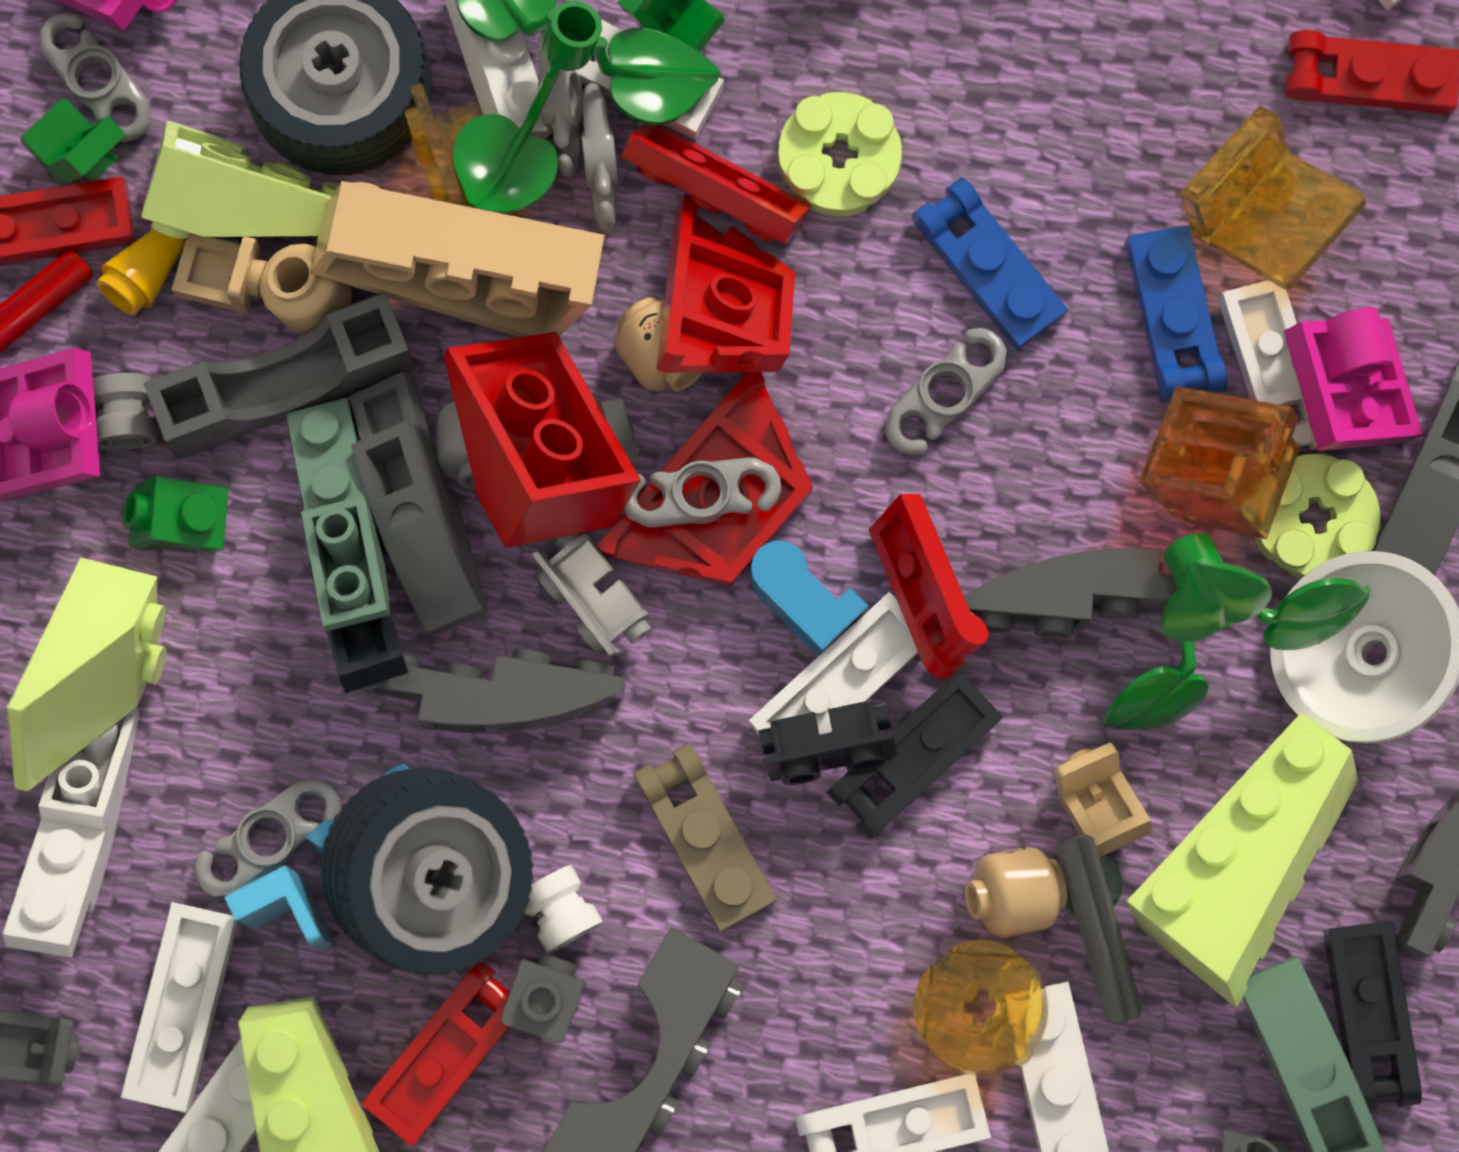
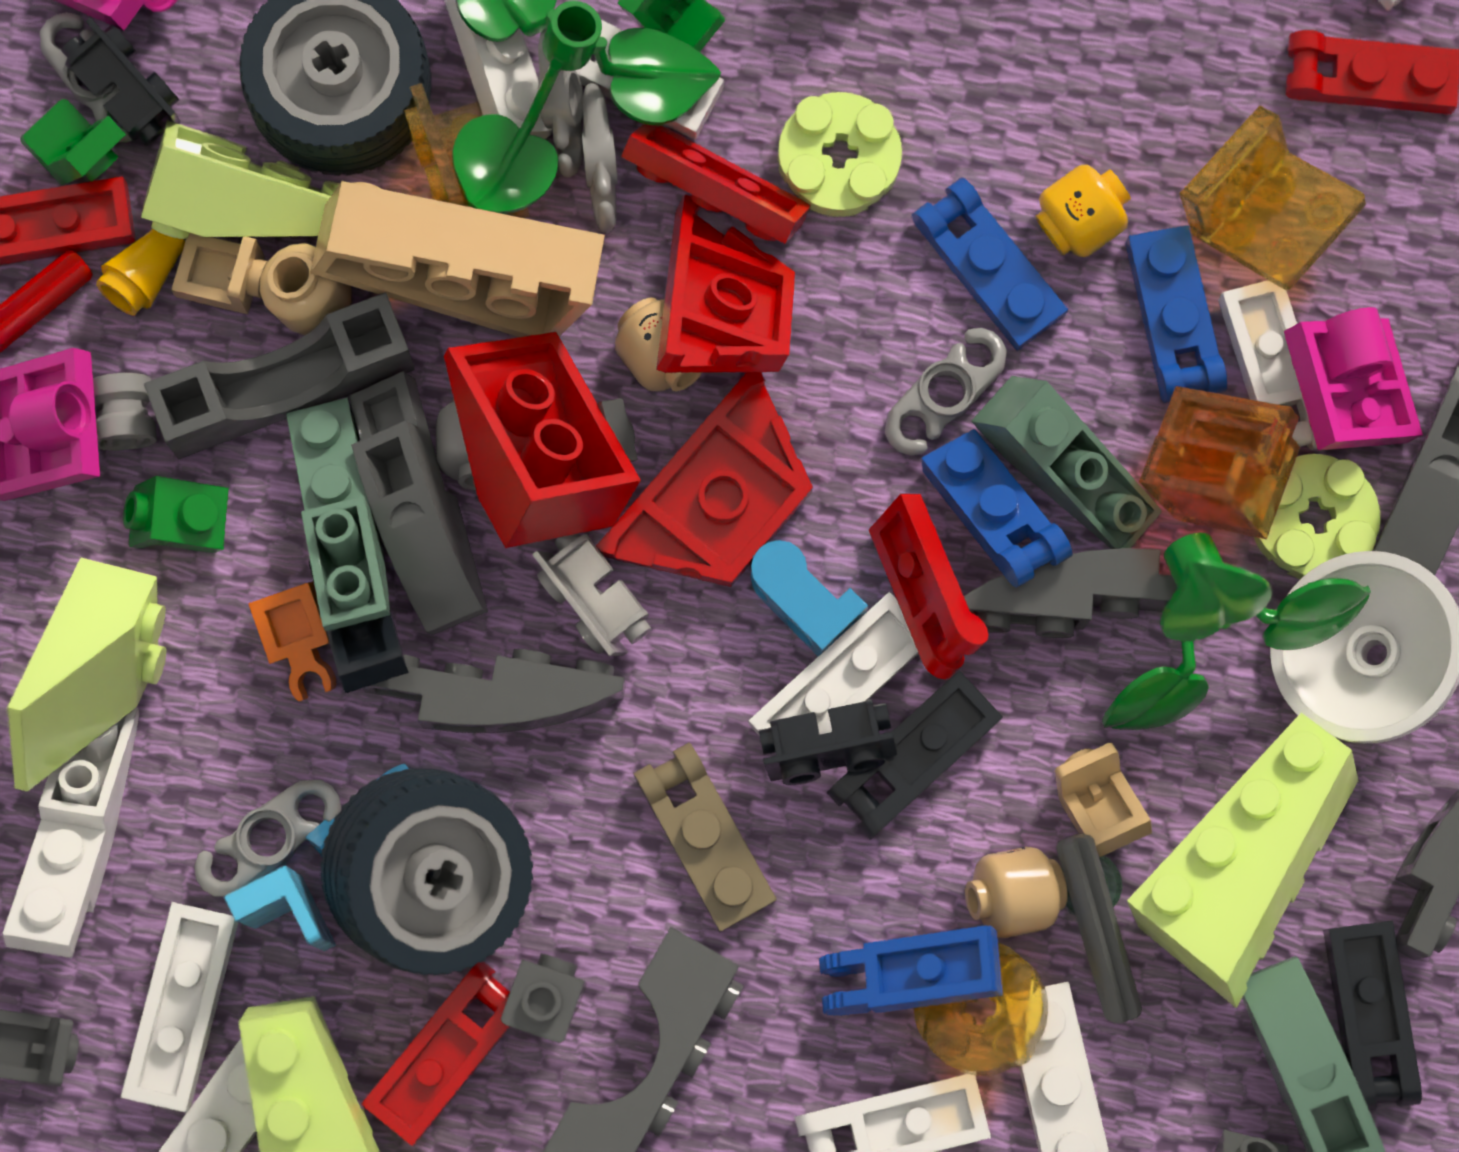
(106, 61): none -> black hinge
(293, 629): none -> orange plate
(560, 911): white wheel -> none
(727, 476): light grey piece -> none
(917, 971): none -> blue hinge
(995, 508): none -> blue plate
(1066, 460): none -> sand green slope
(1083, 210): none -> yellow head

